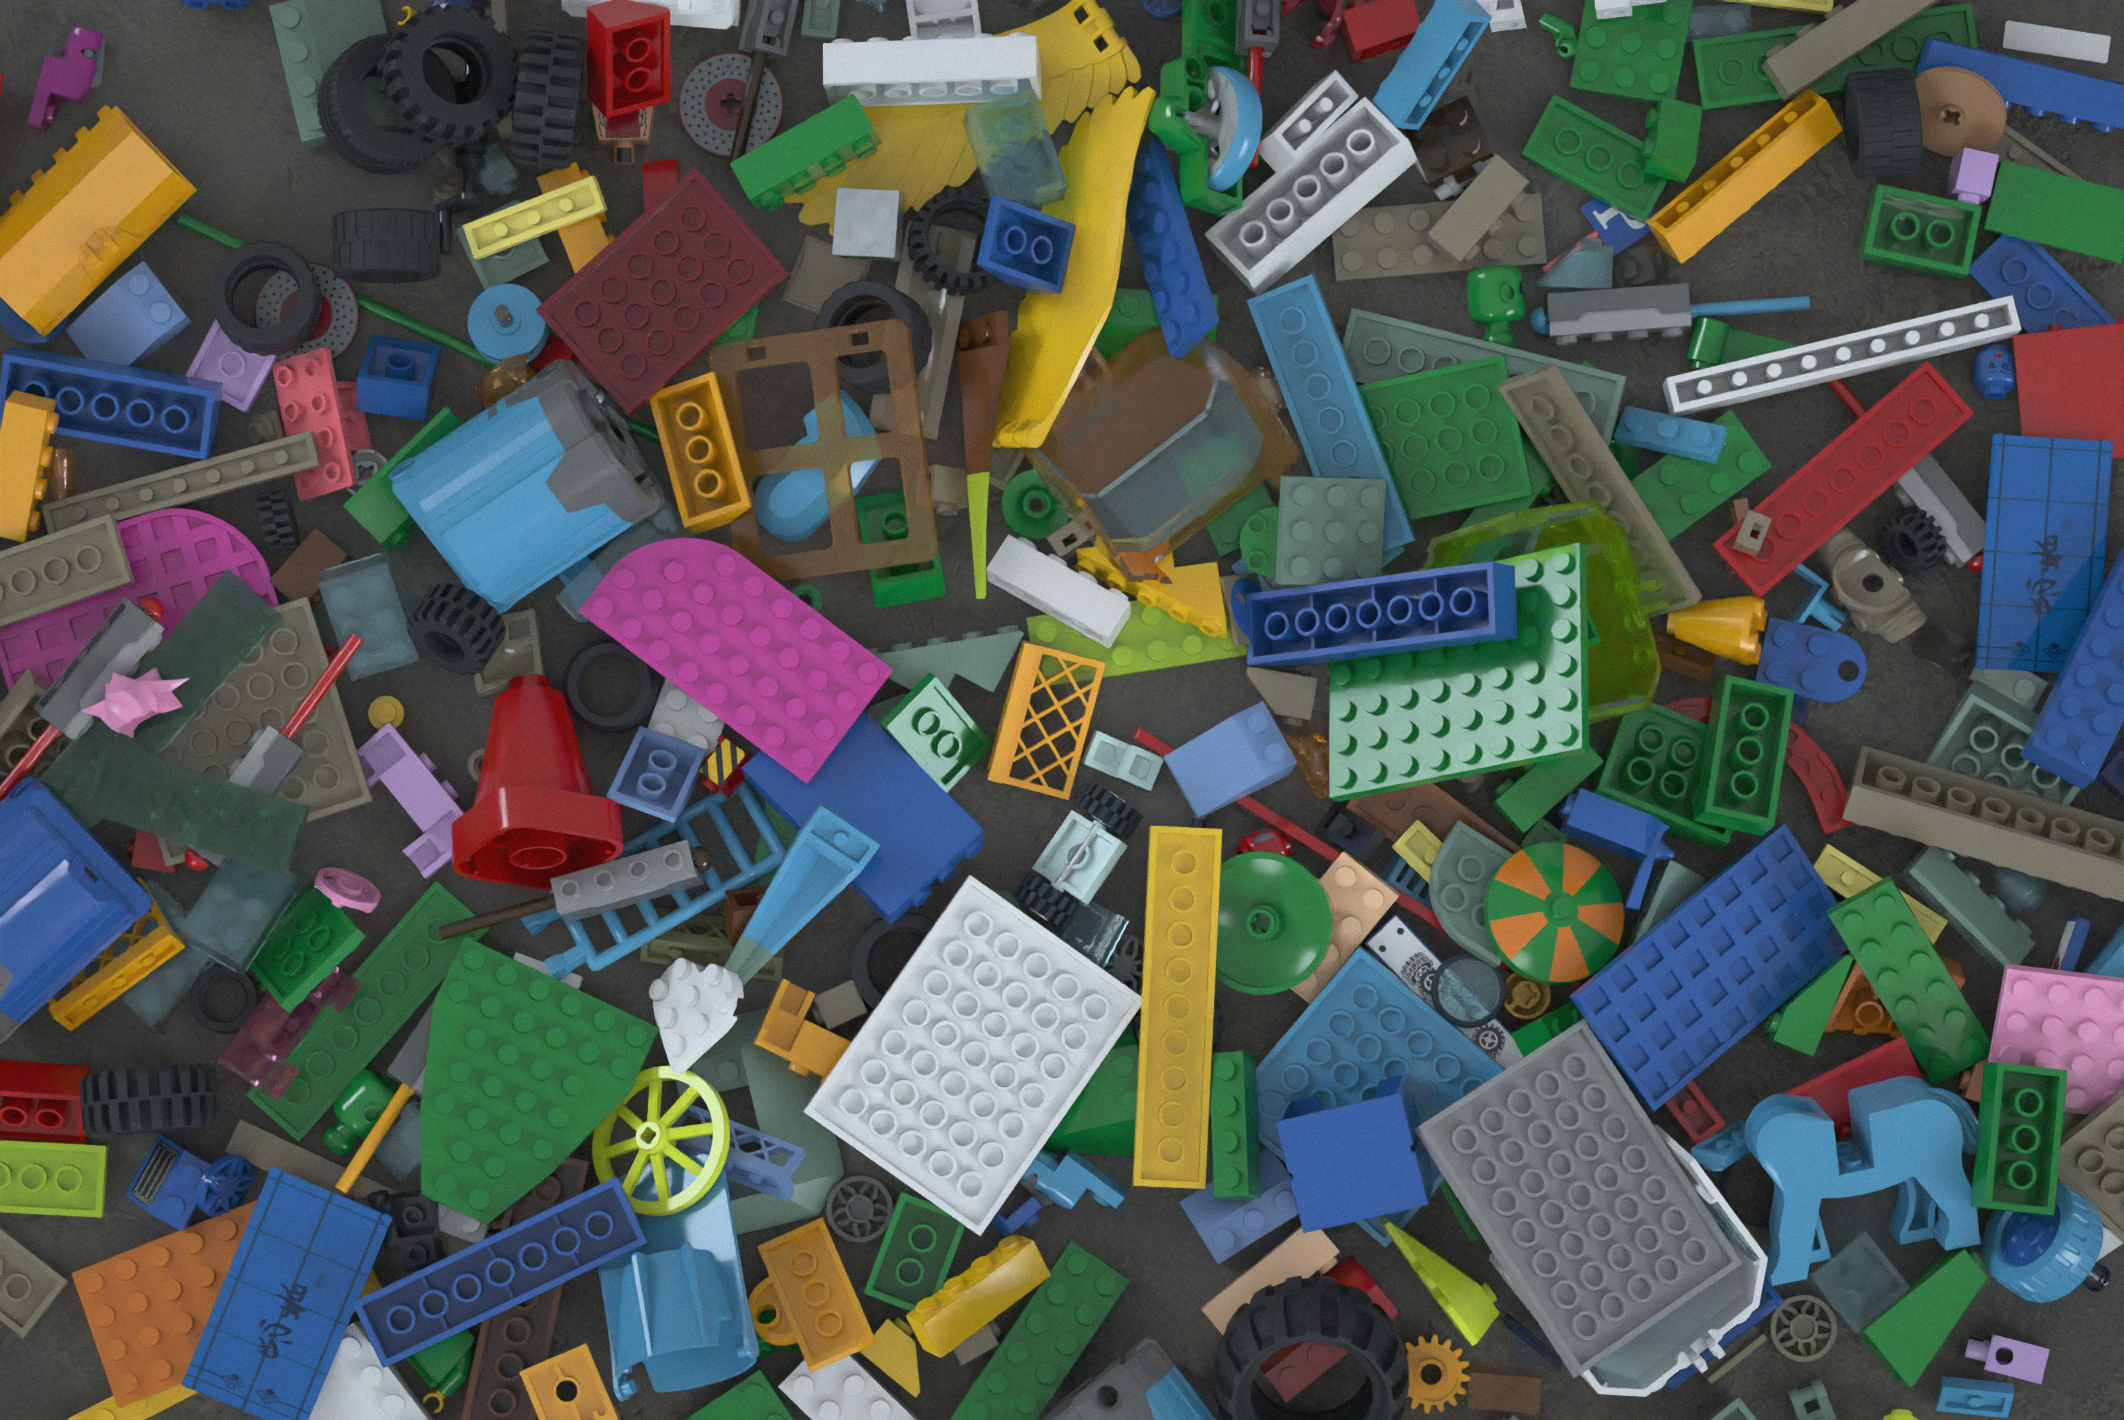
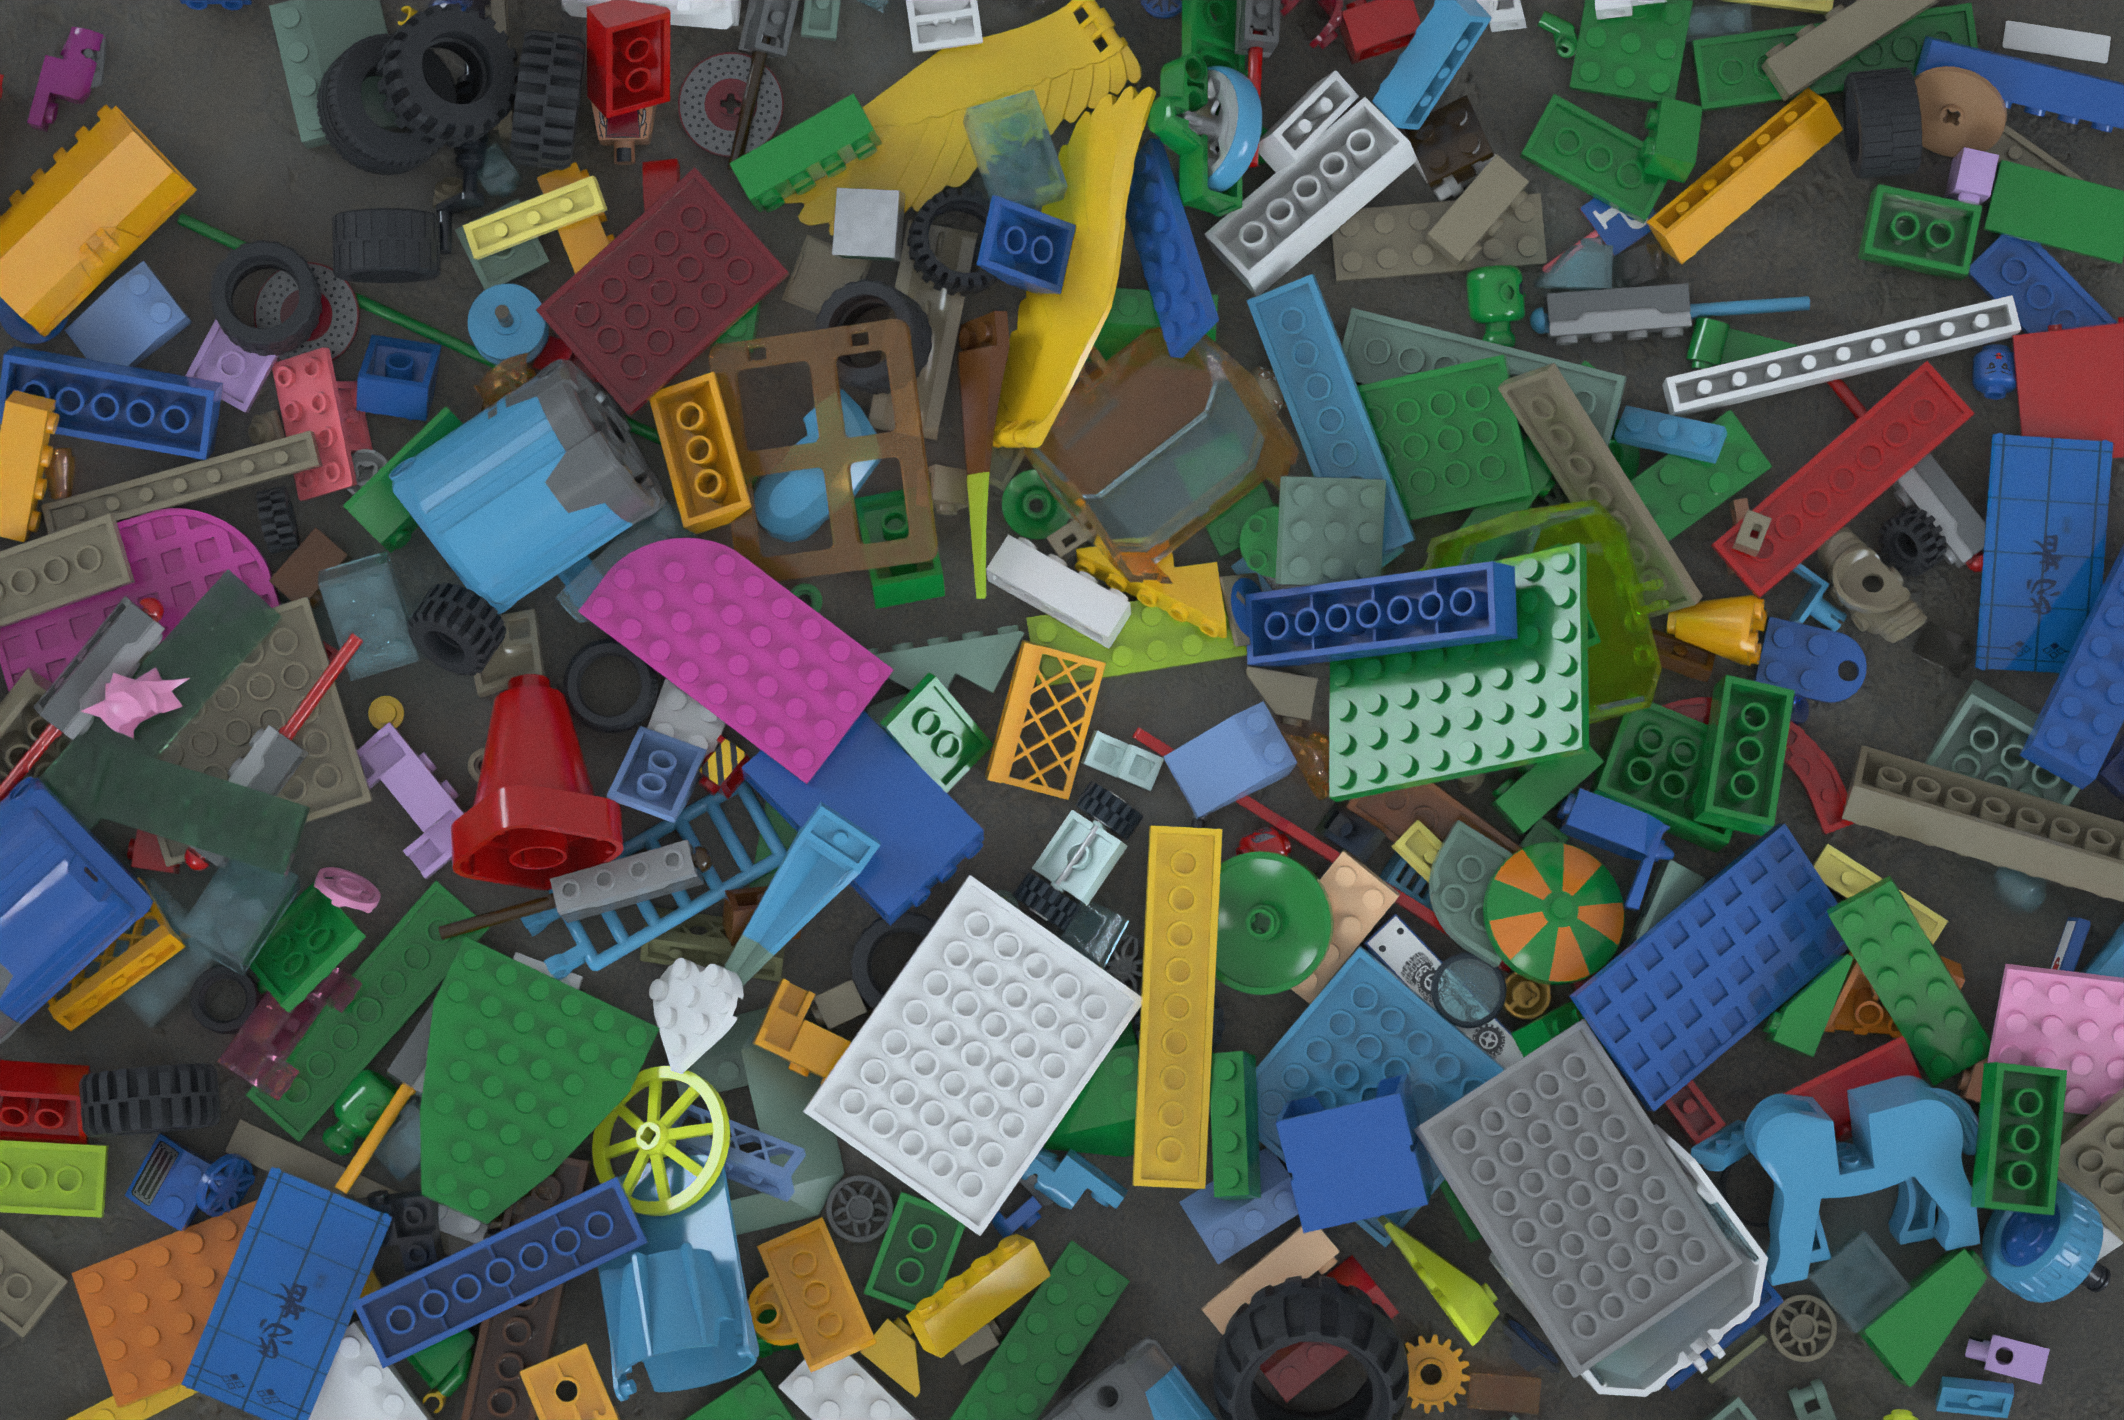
(932, 69): white brick -> none
(1967, 908): sand green slope -> none
(2017, 685): sand green plate -> none

